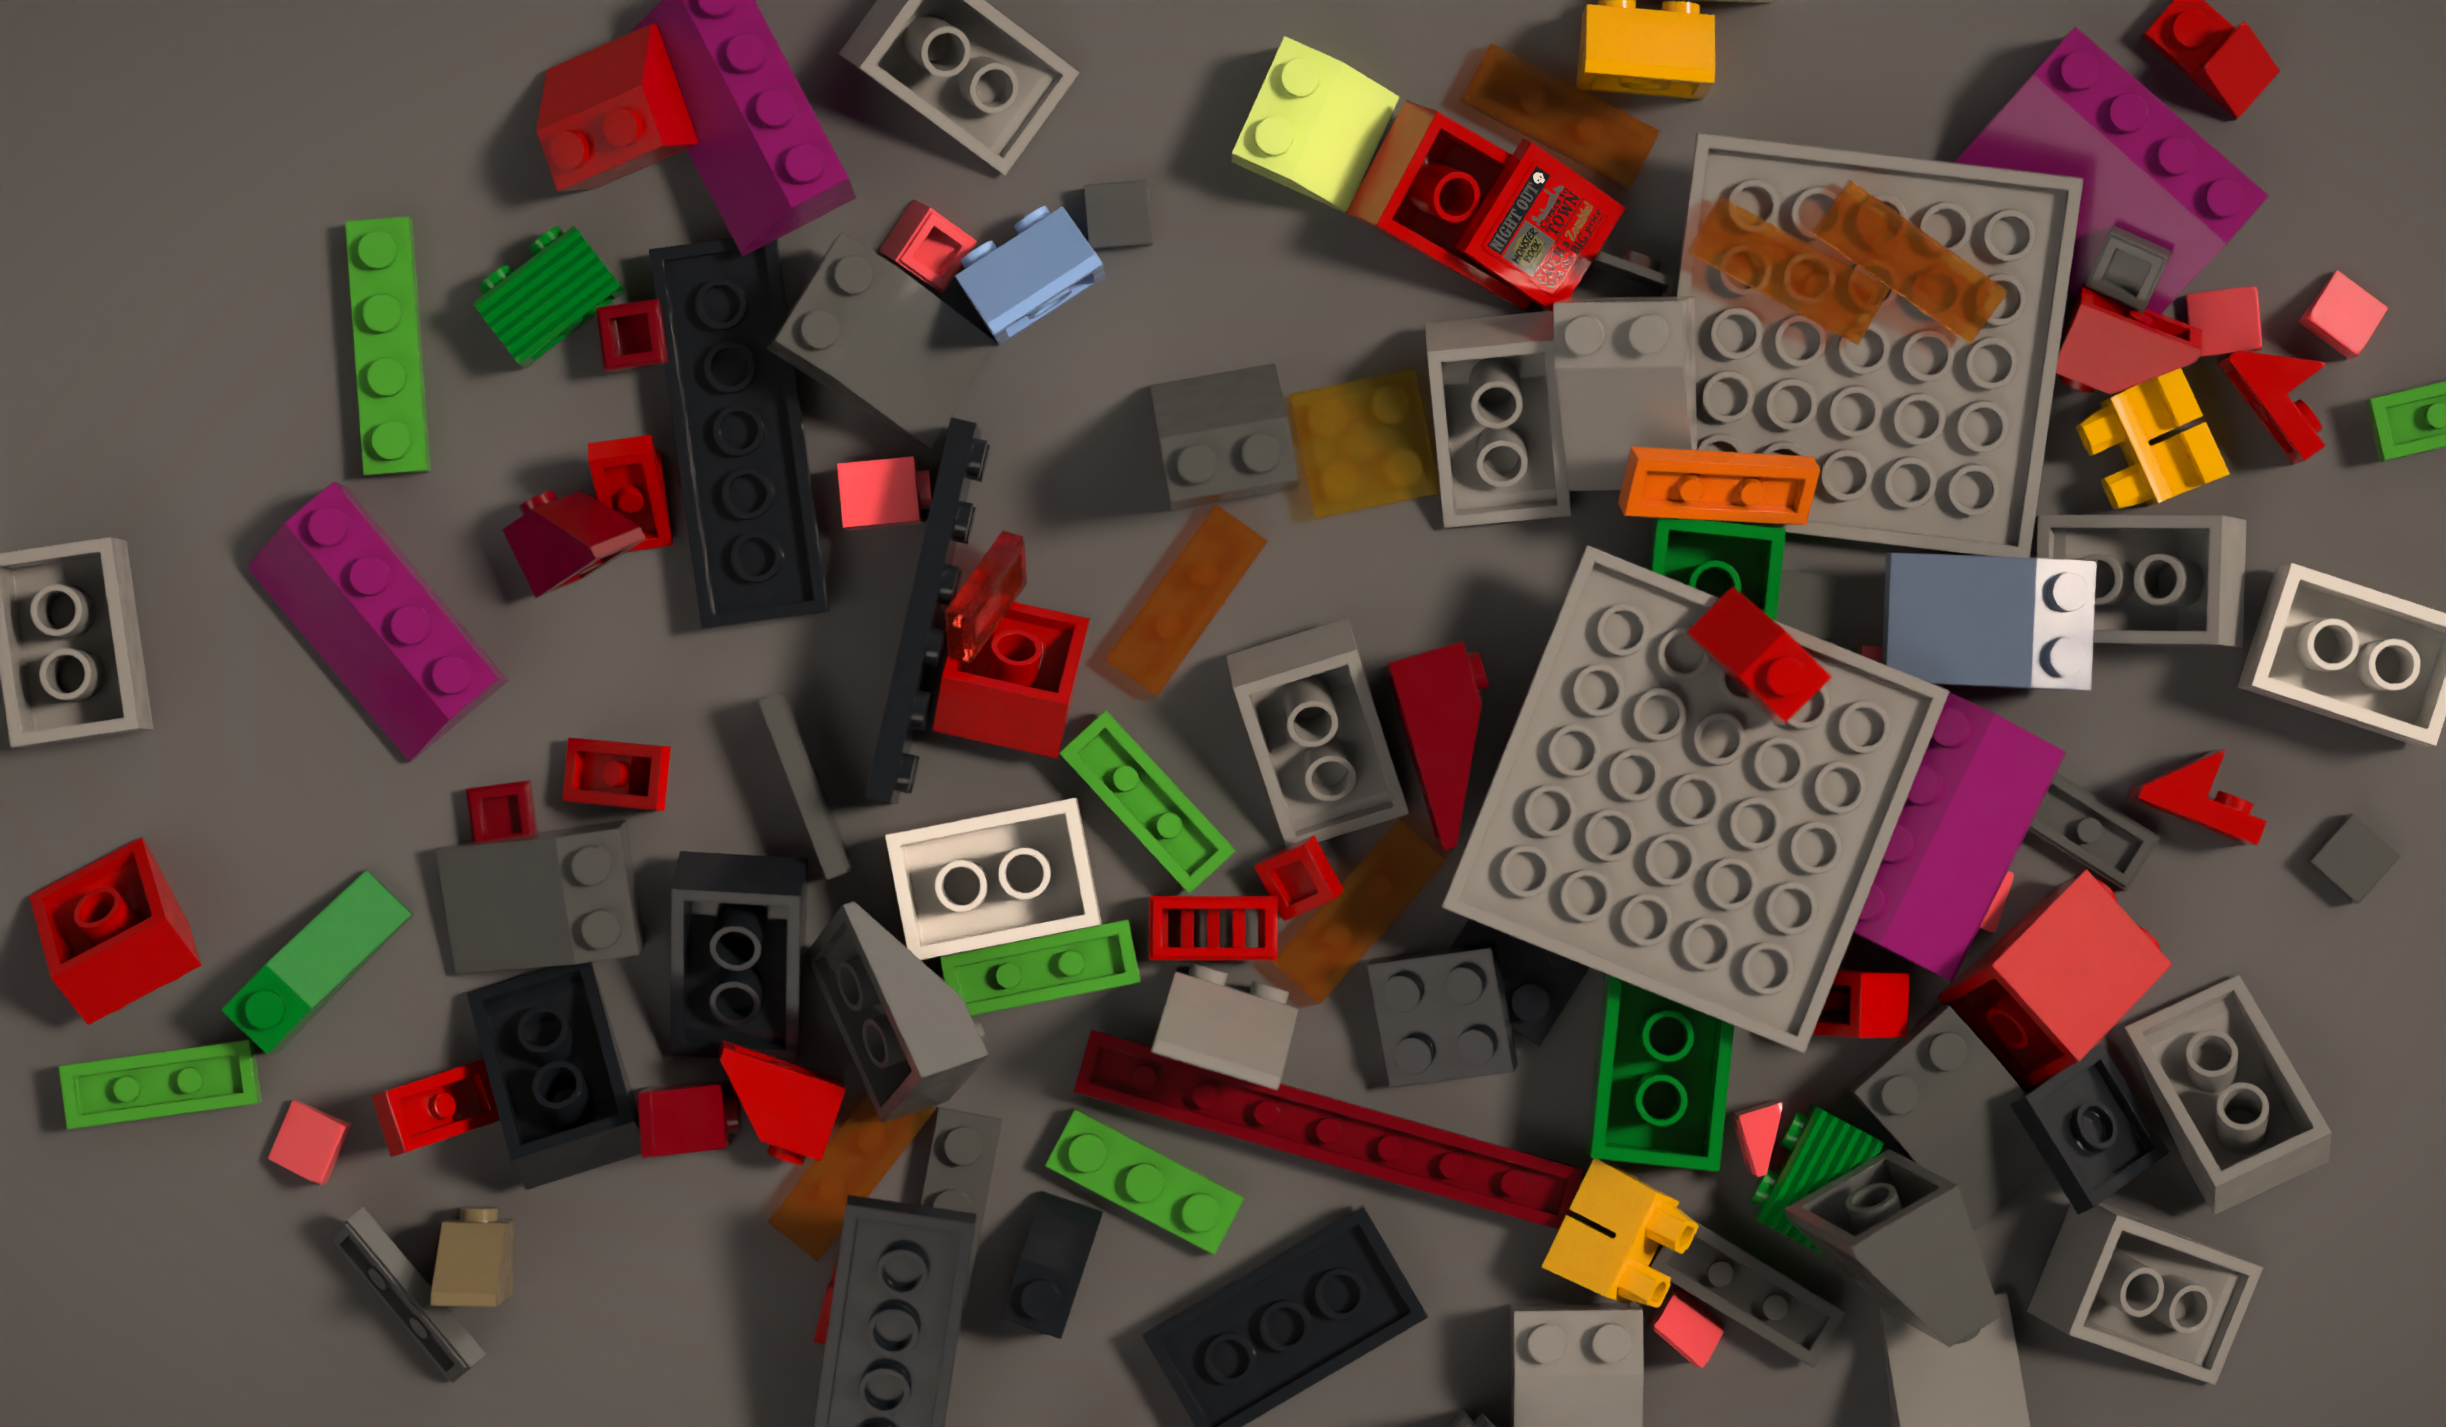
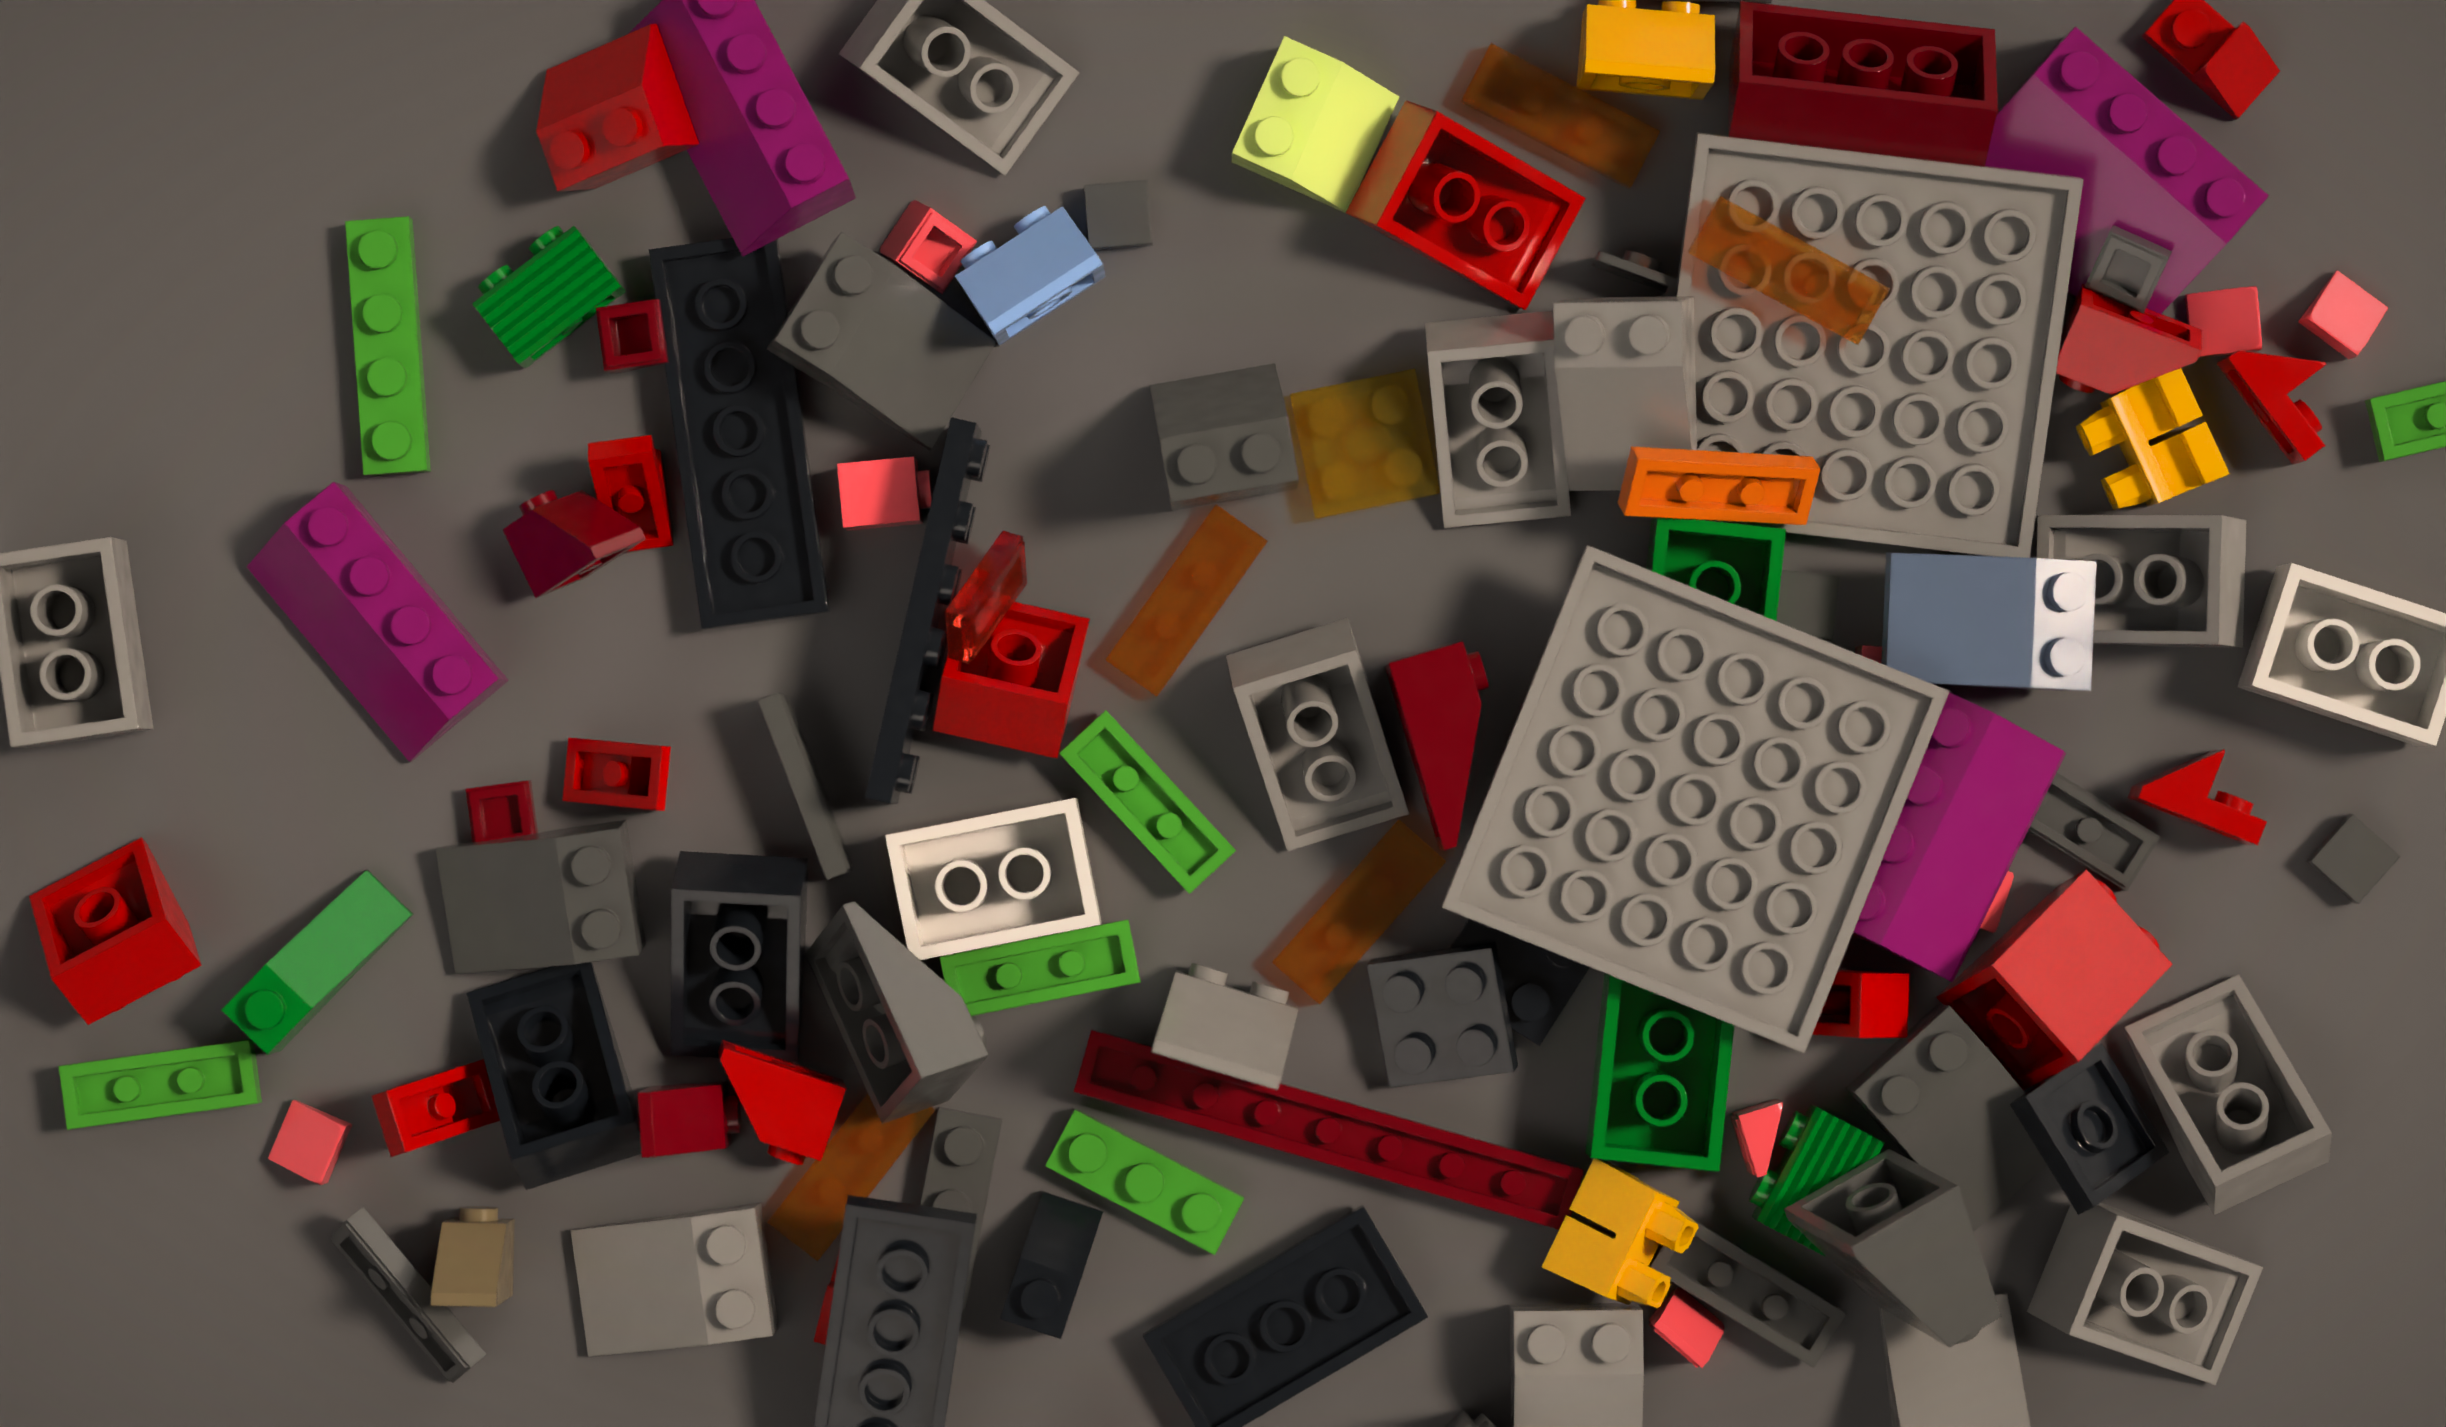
(675, 1281): none -> light grey slope
(1158, 928): red slope -> none
(1299, 877): red plate -> none
(1540, 226): red tile -> none
(1759, 656): red slope -> none
(1863, 83): none -> dark red brick
(1909, 261): clear orange tile -> none

